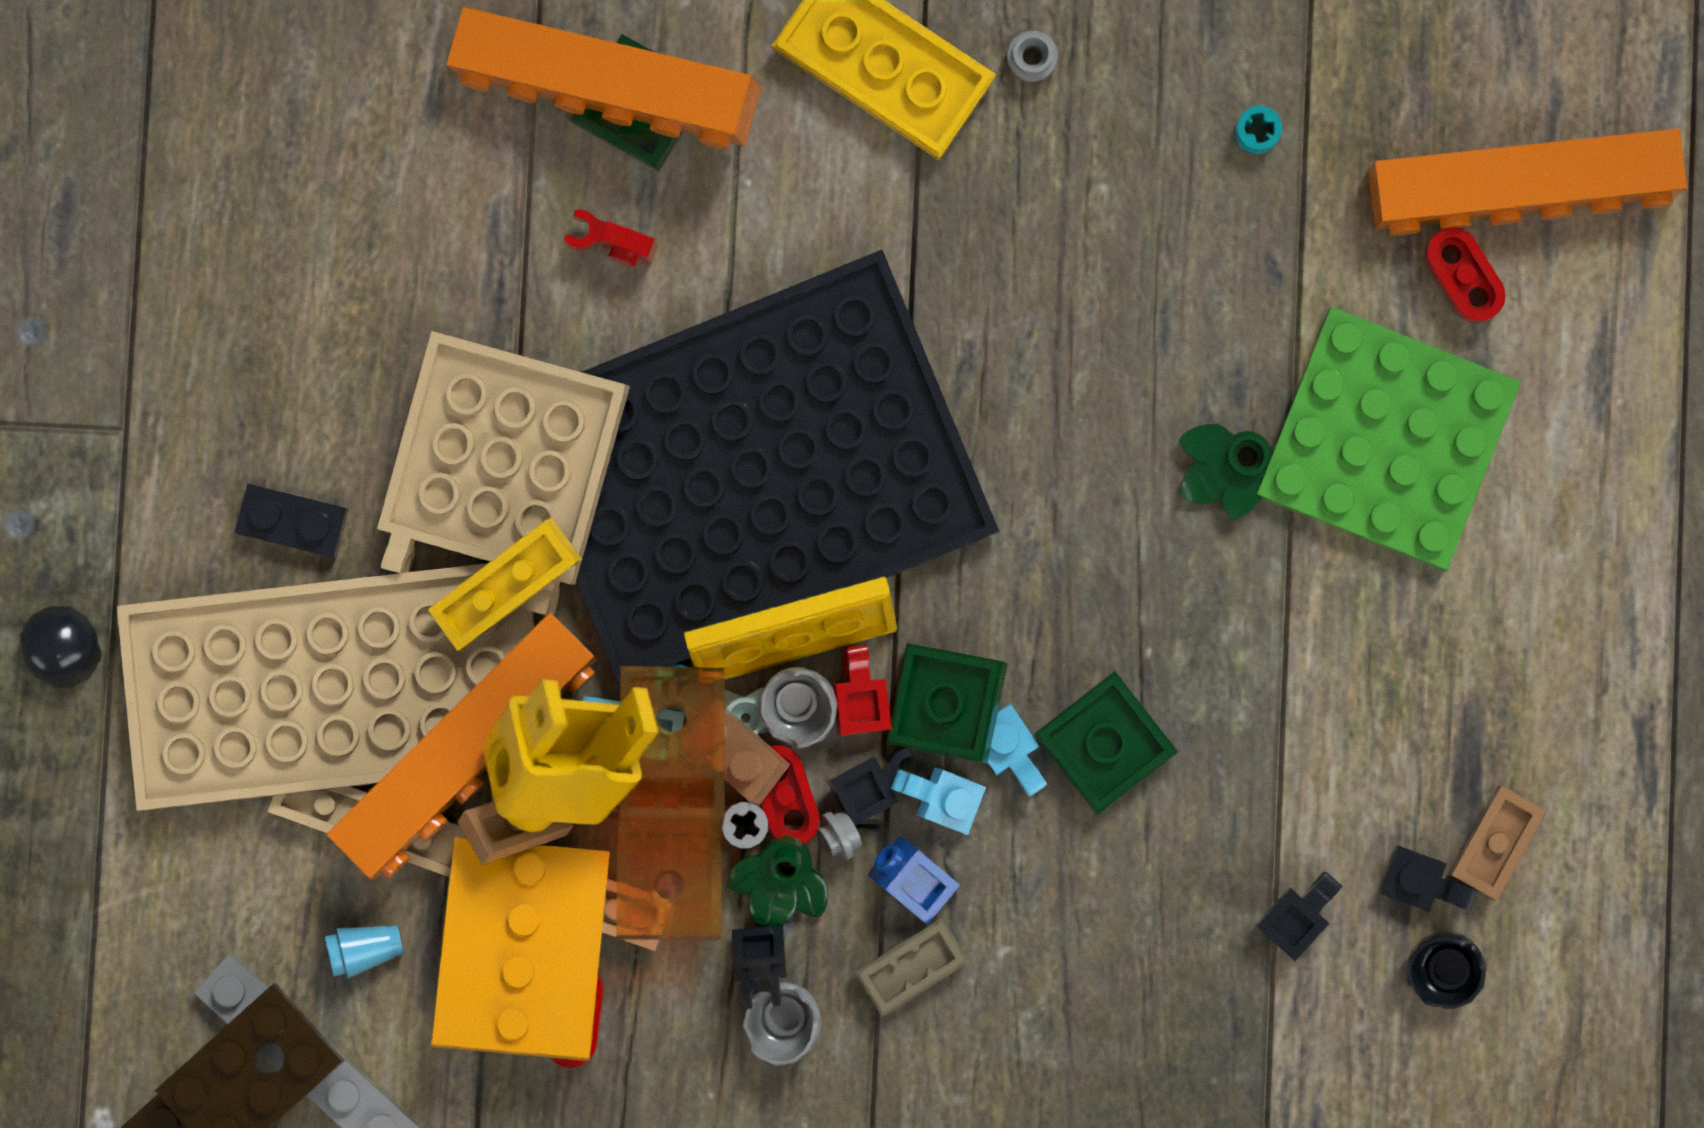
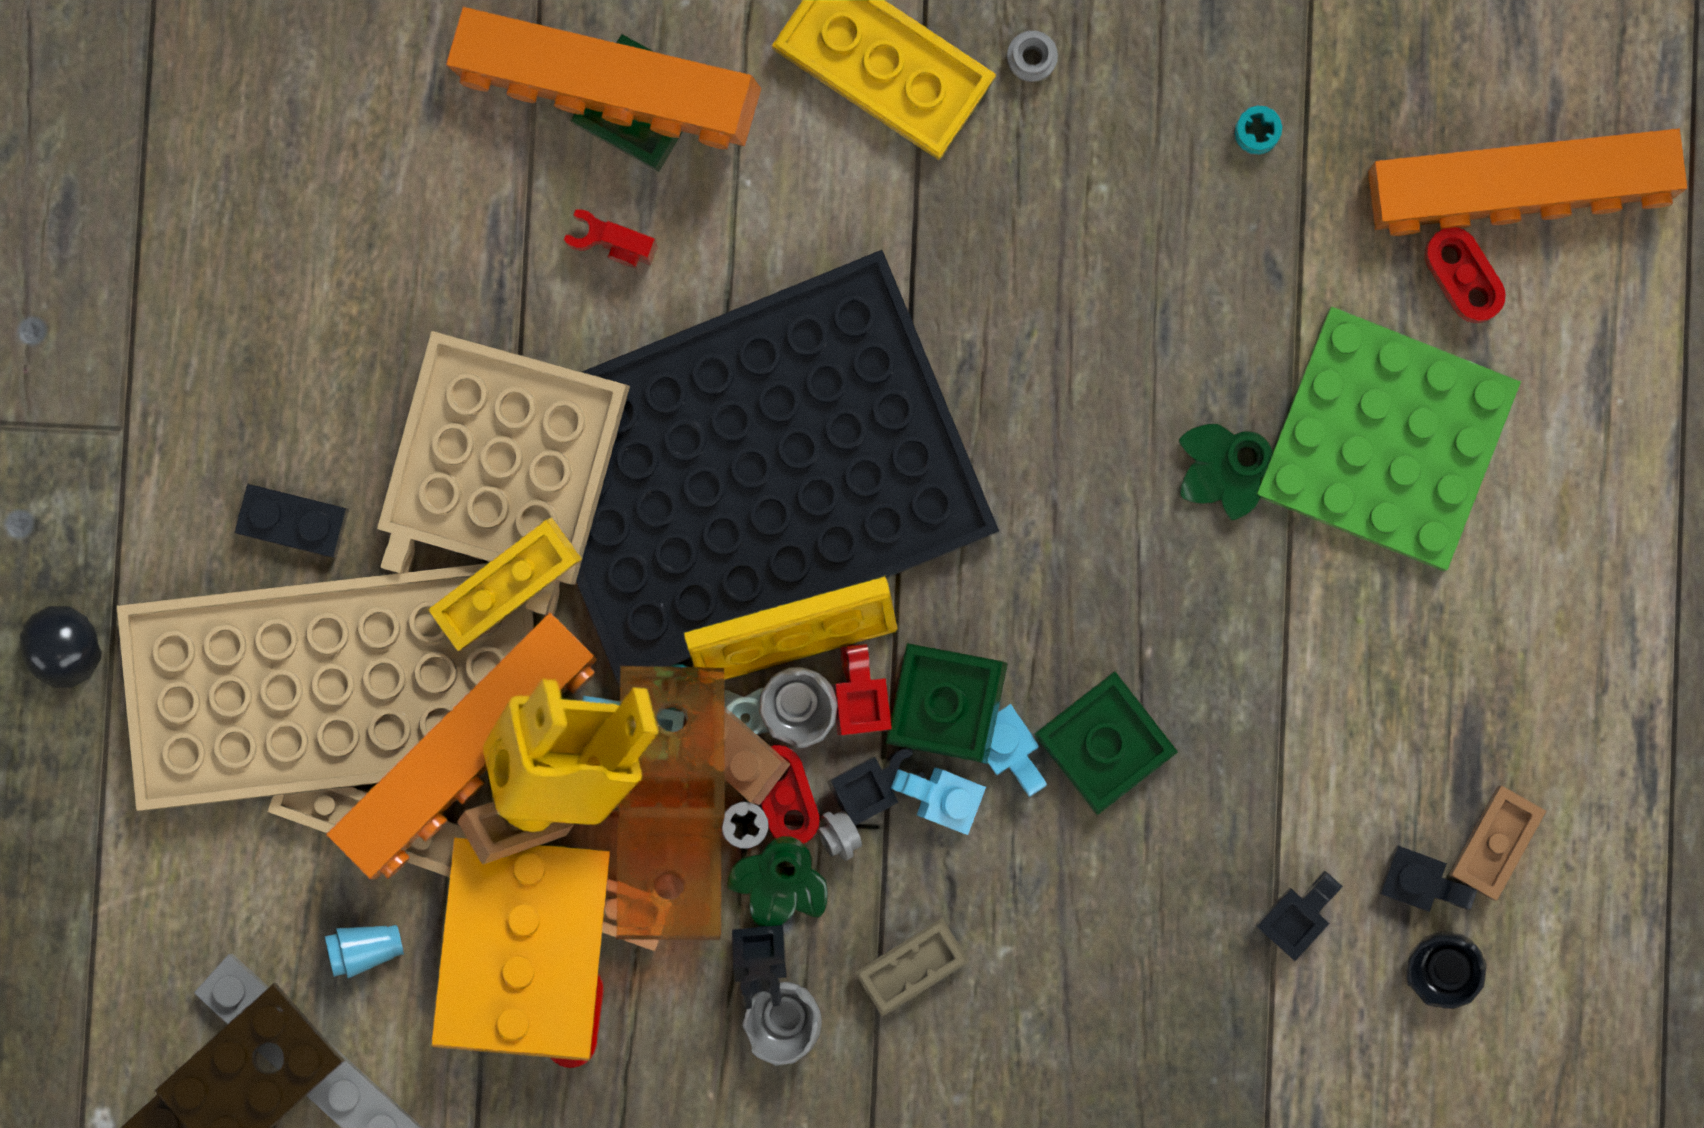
(913, 879): bracket -> none

